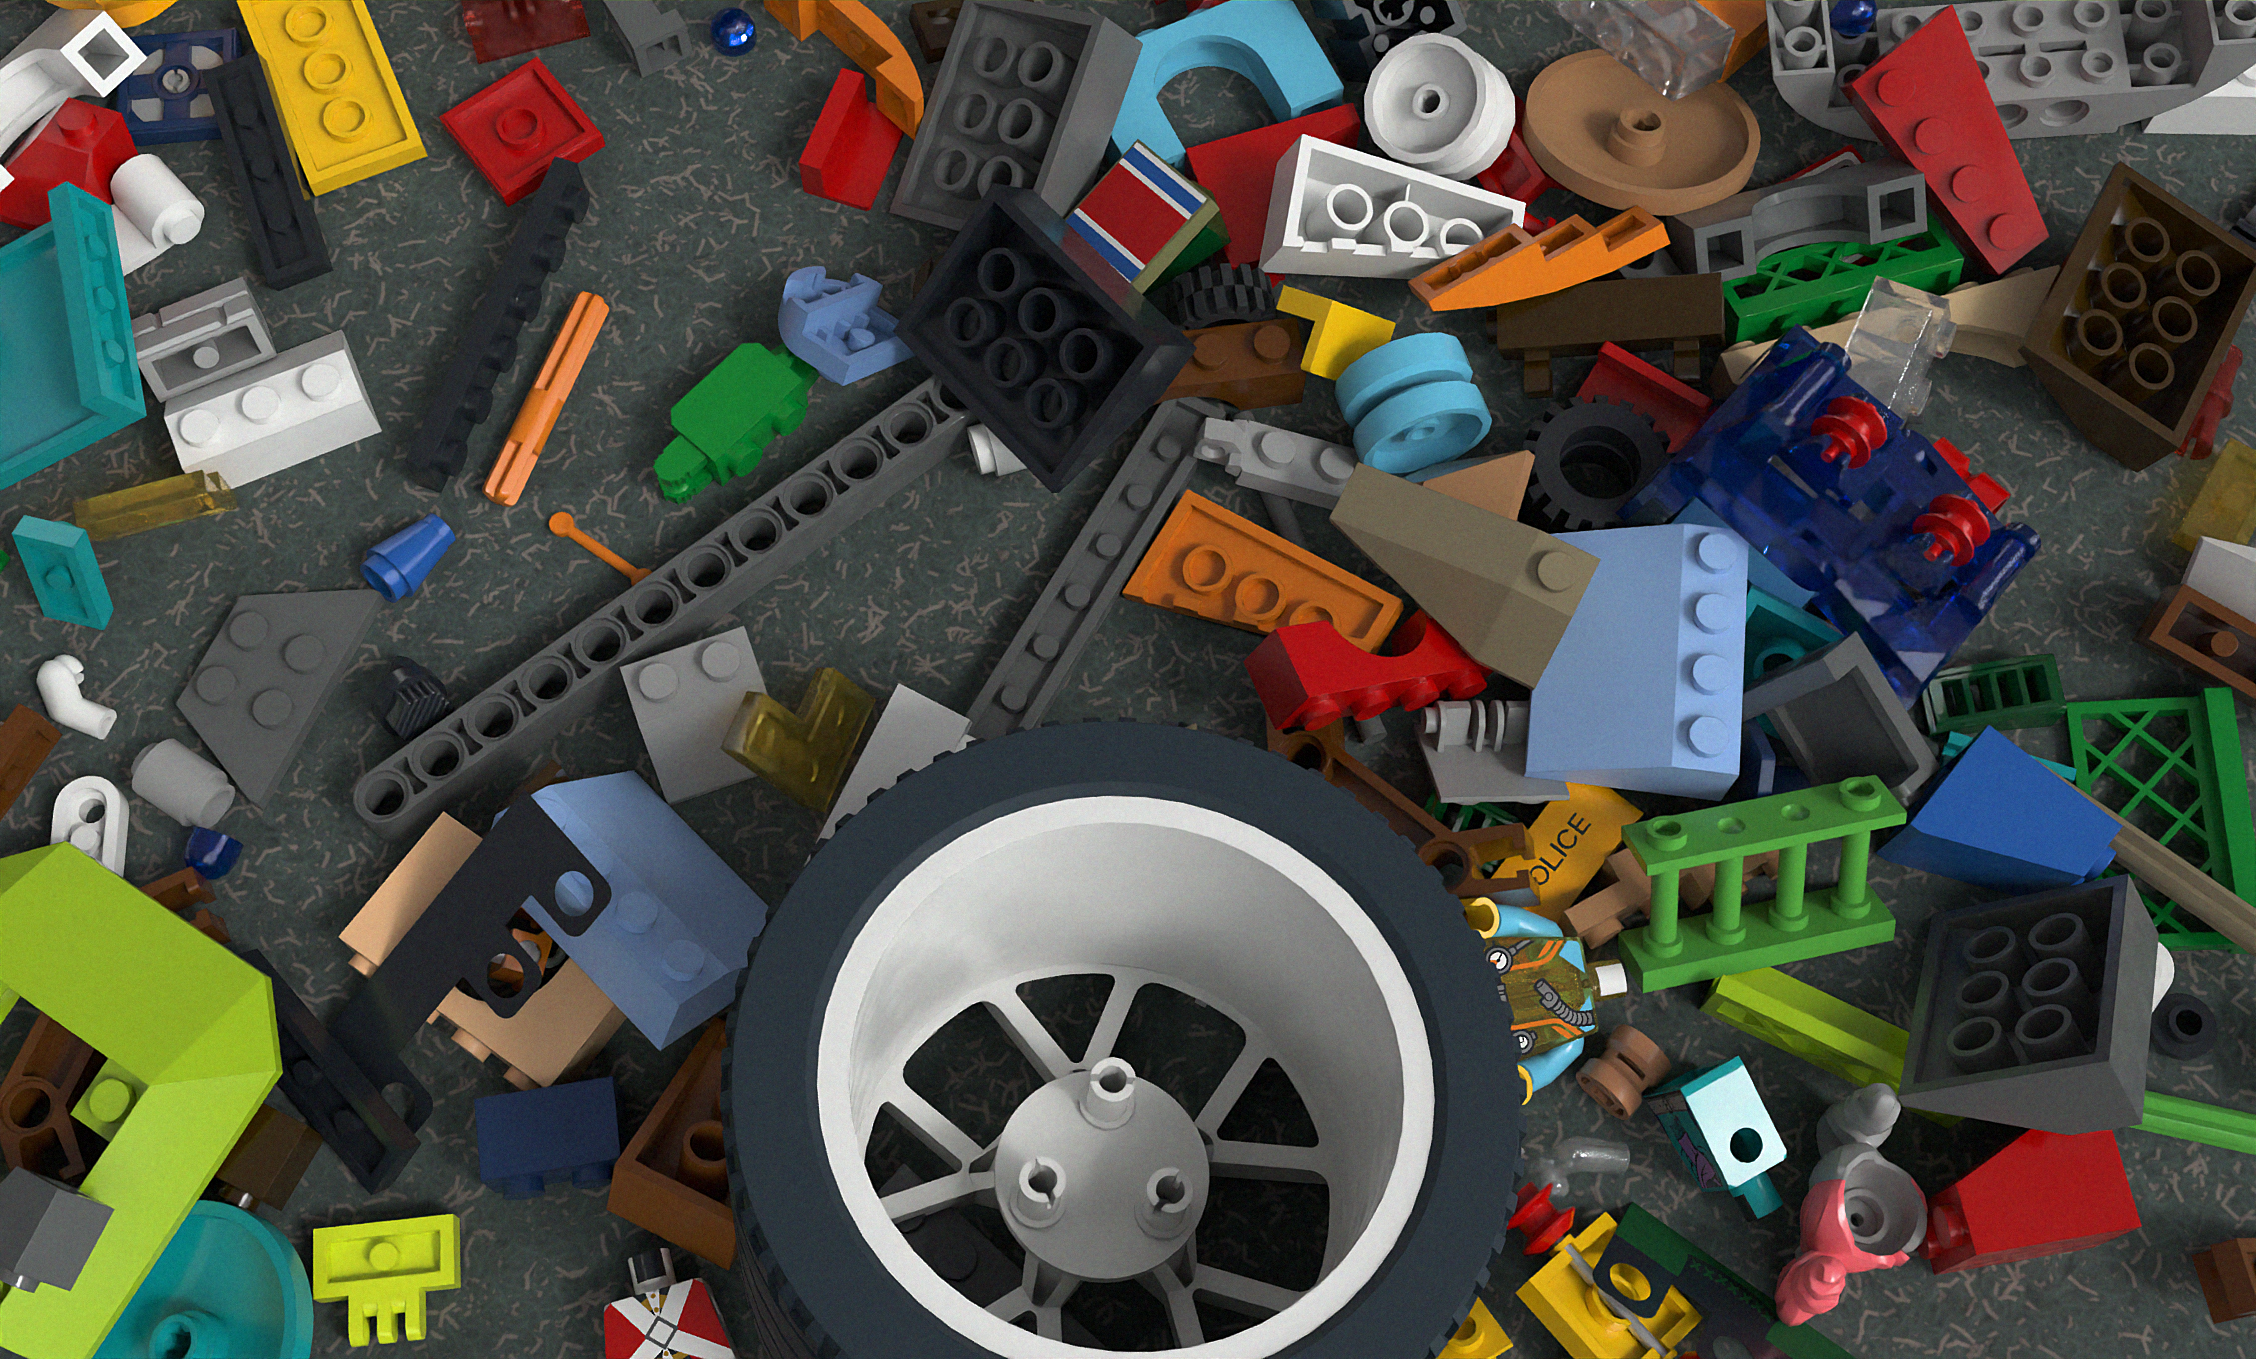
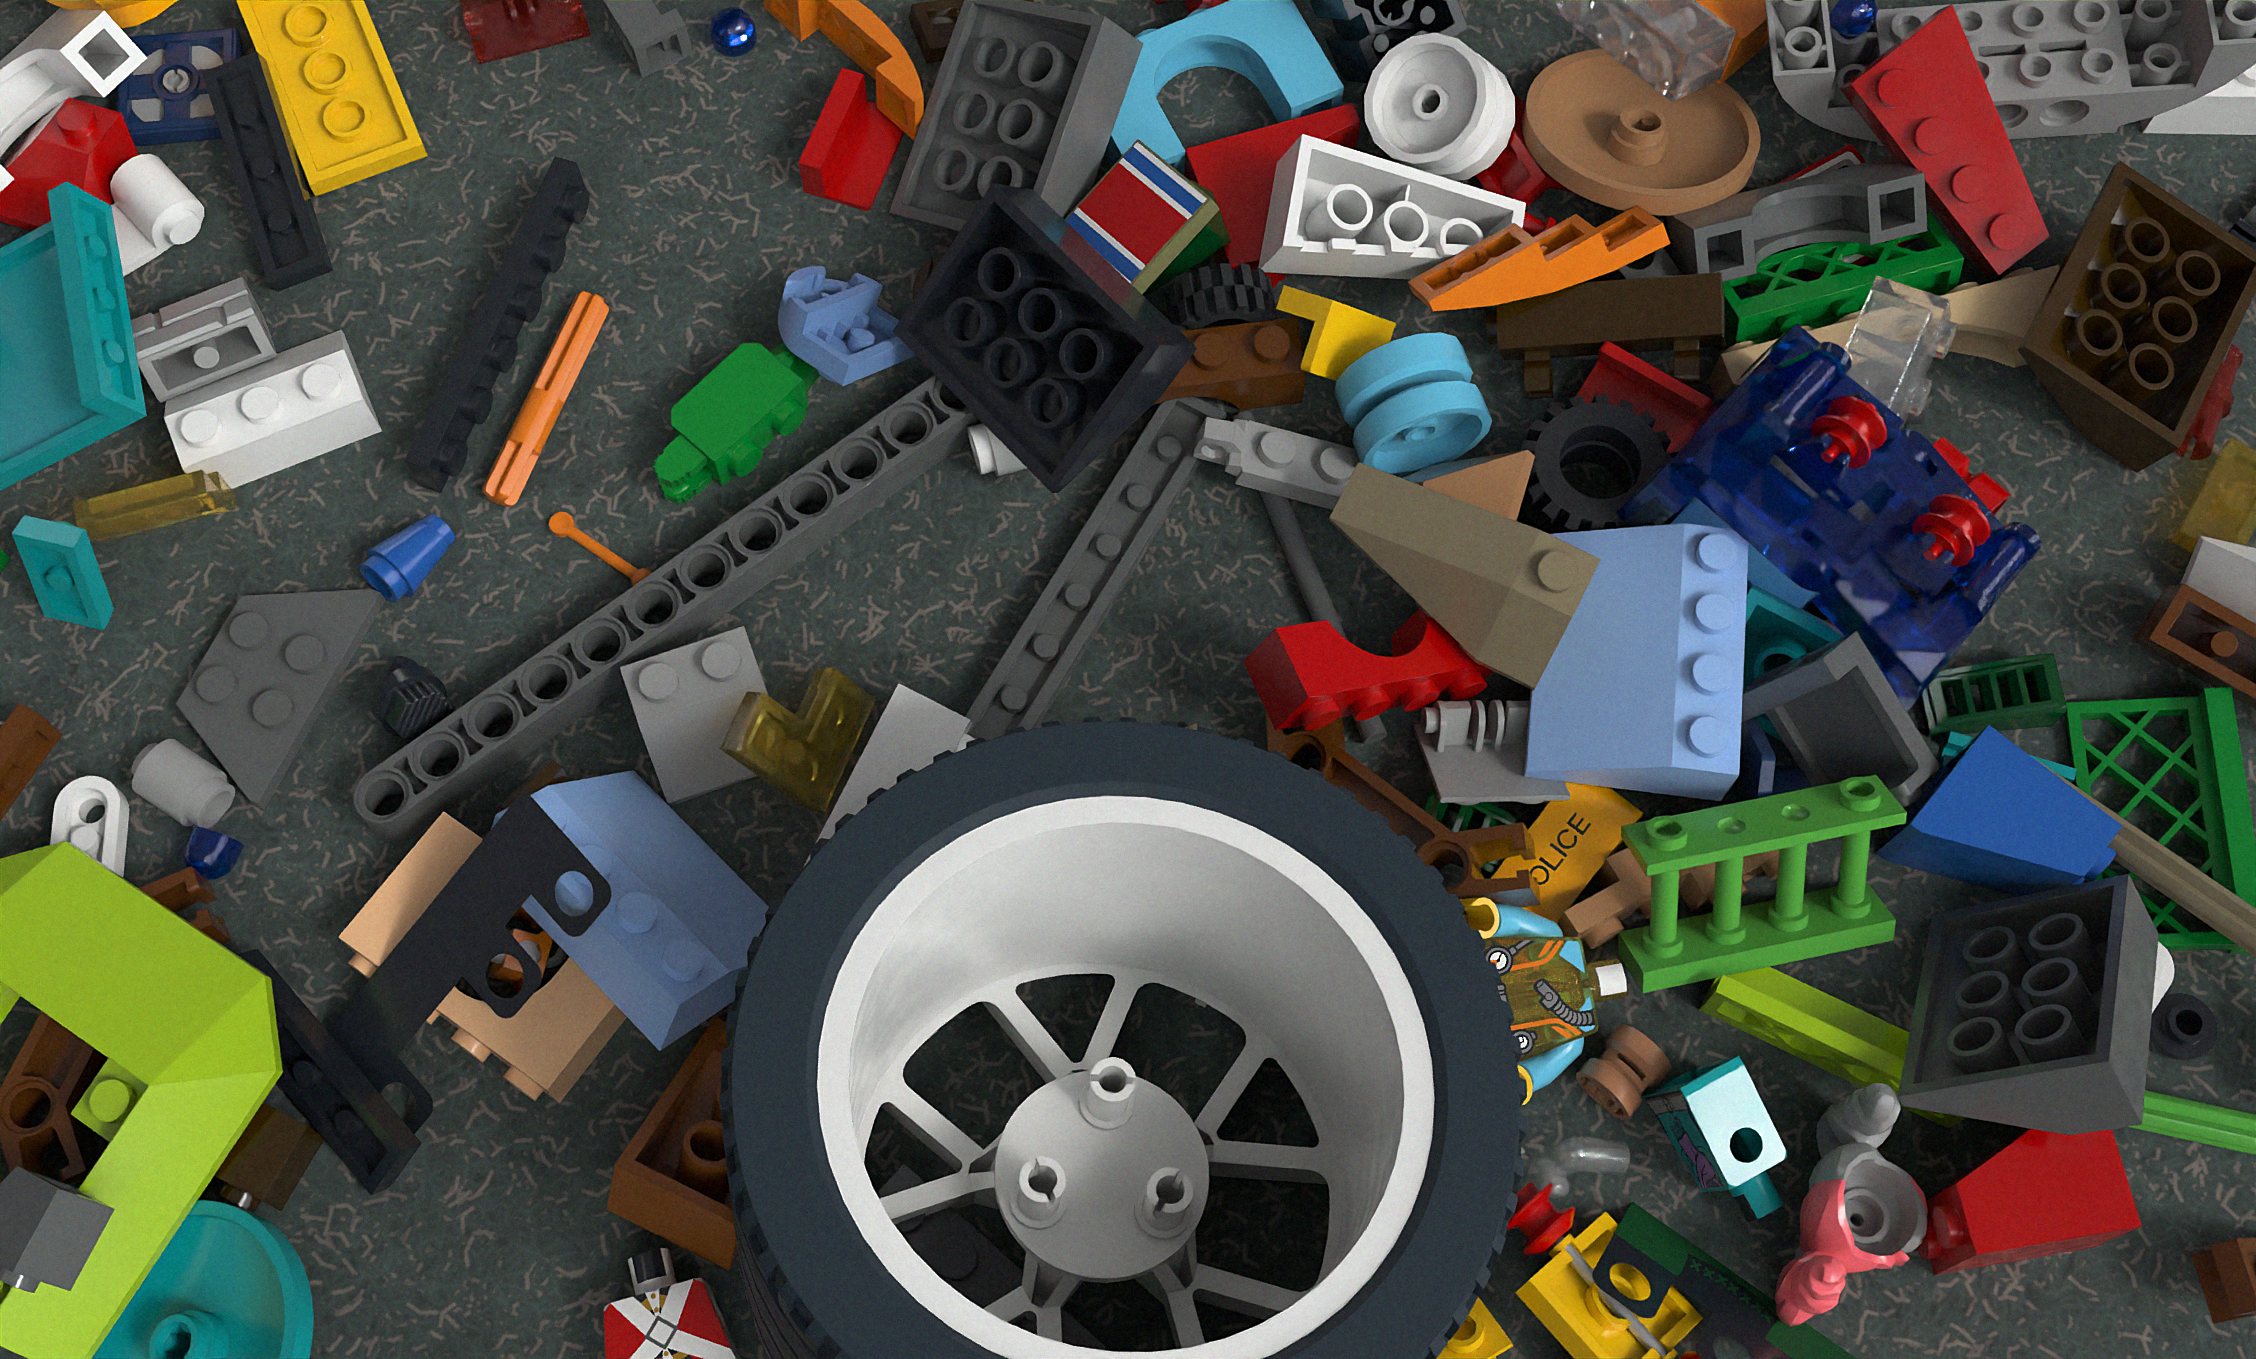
(63, 700): white arm -> none
(386, 1272): neon yellow hinge -> none
(519, 128): red plate -> none
(551, 1137): dark blue brick -> none
(1254, 580): orange wing -> none

